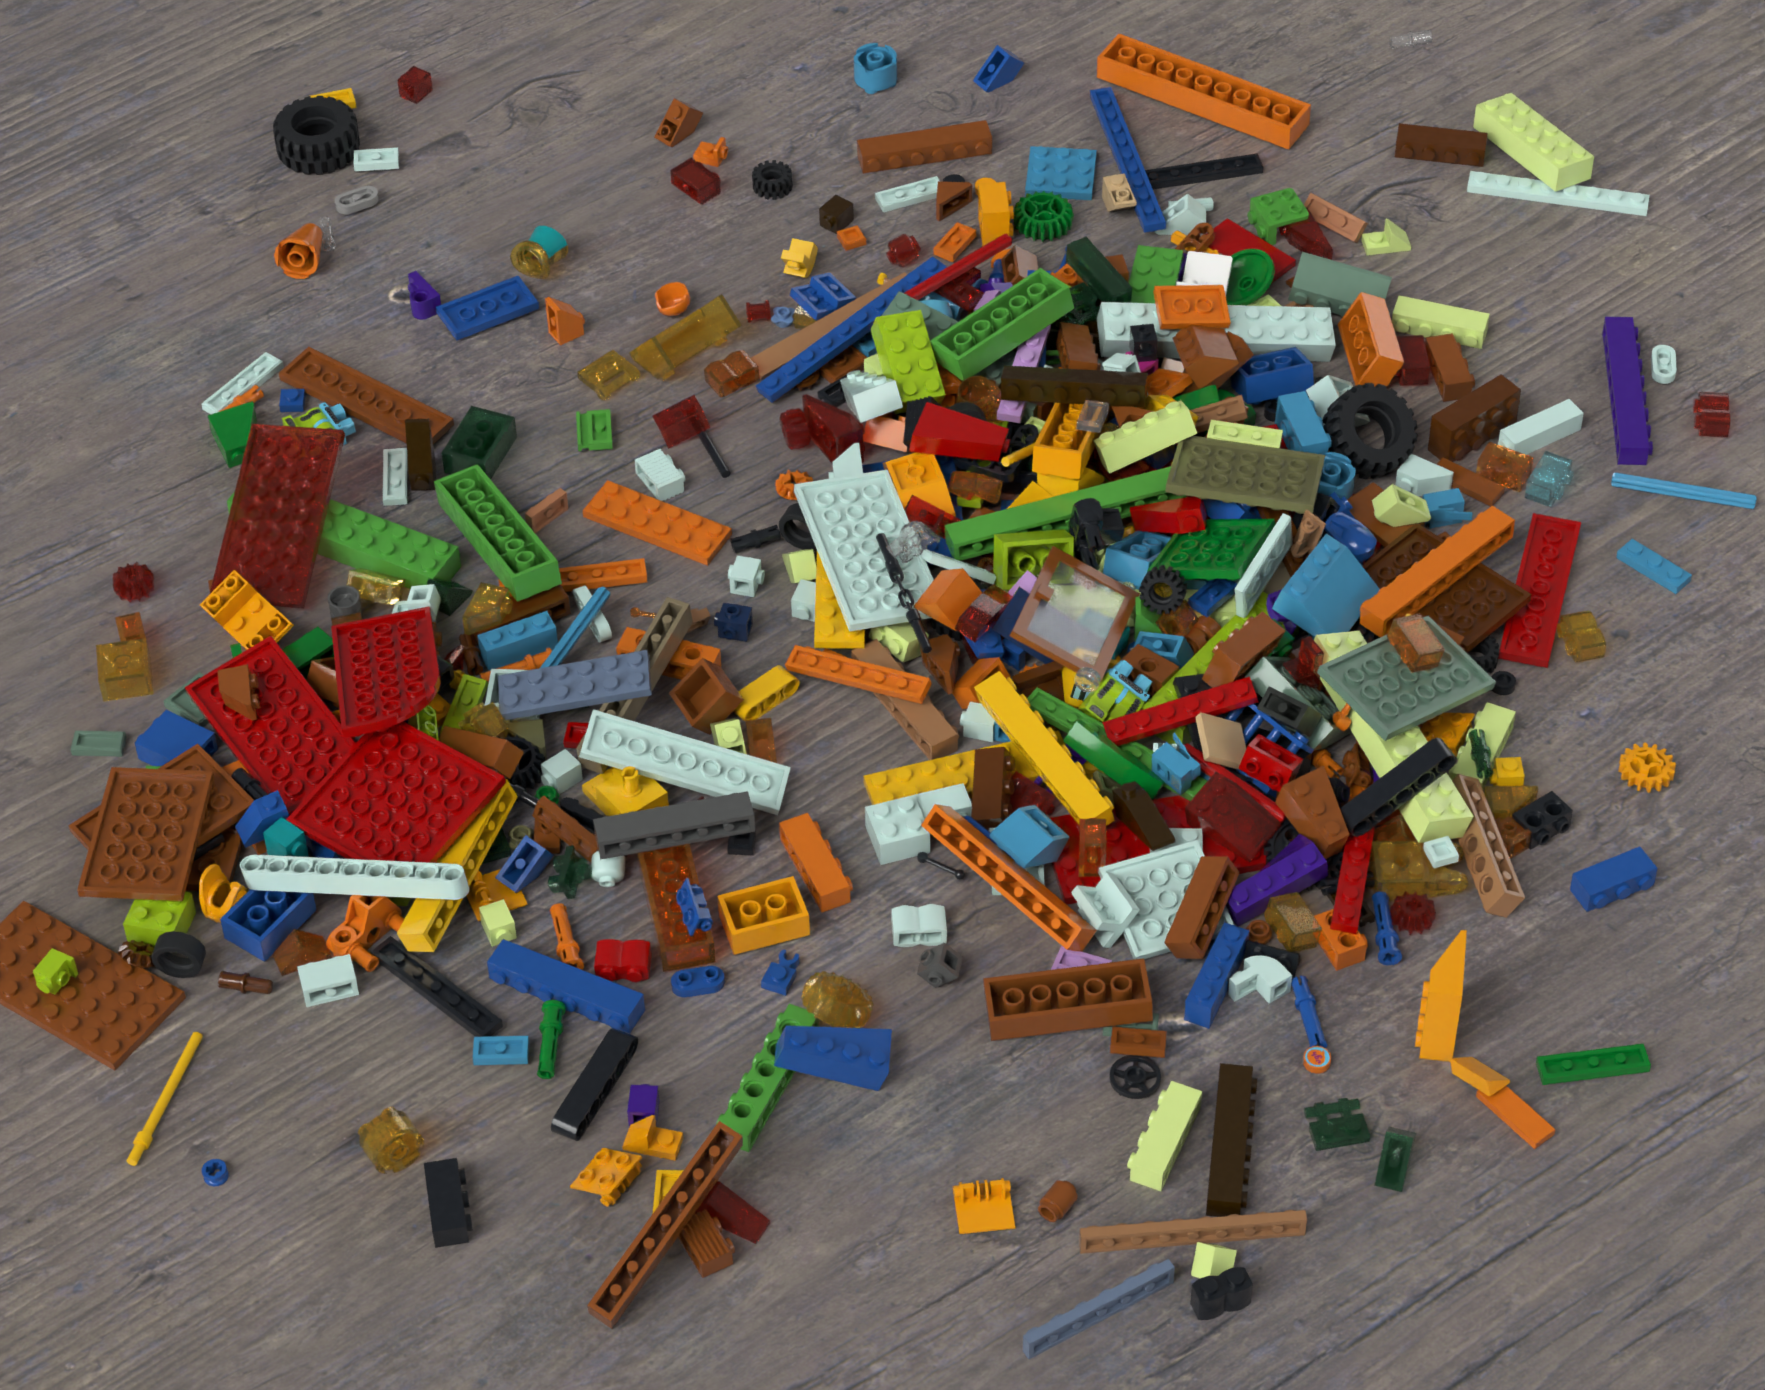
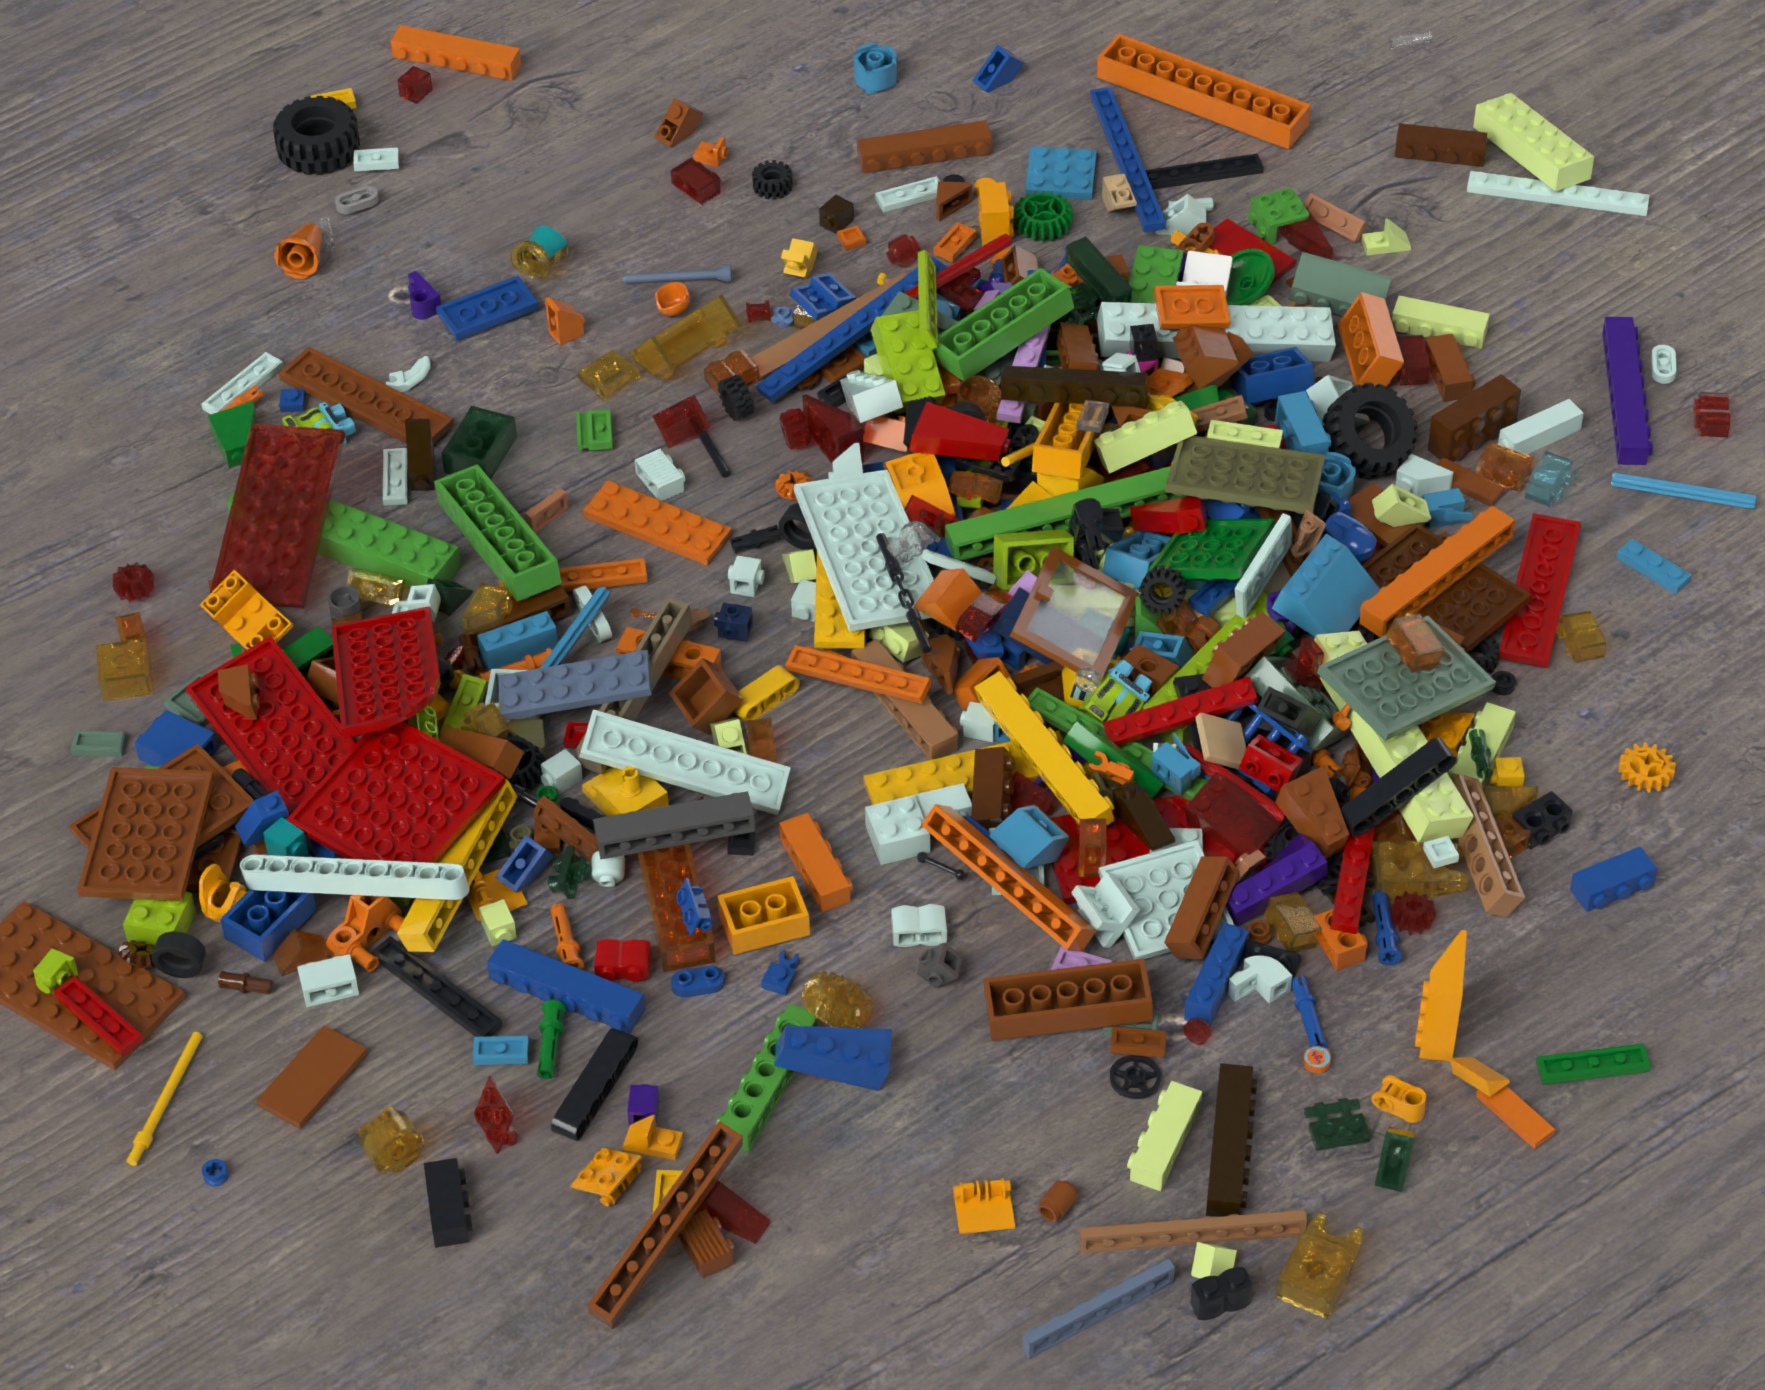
(98, 1016): none -> red plate
(312, 1077): none -> dark orange tile
(406, 380): none -> light aqua piece
(456, 52): none -> orange brick
(495, 1117): none -> clear red hinge
(721, 274): none -> sand blue piece
(736, 397): none -> black tyre
(927, 299): none -> lime tile
(1115, 772): none -> orange plate
(1197, 1031): none -> clear red tile
(1247, 864): none -> nougat plate
(1319, 1268): none -> clear yellow brick
(1400, 1099): none -> light orange piece

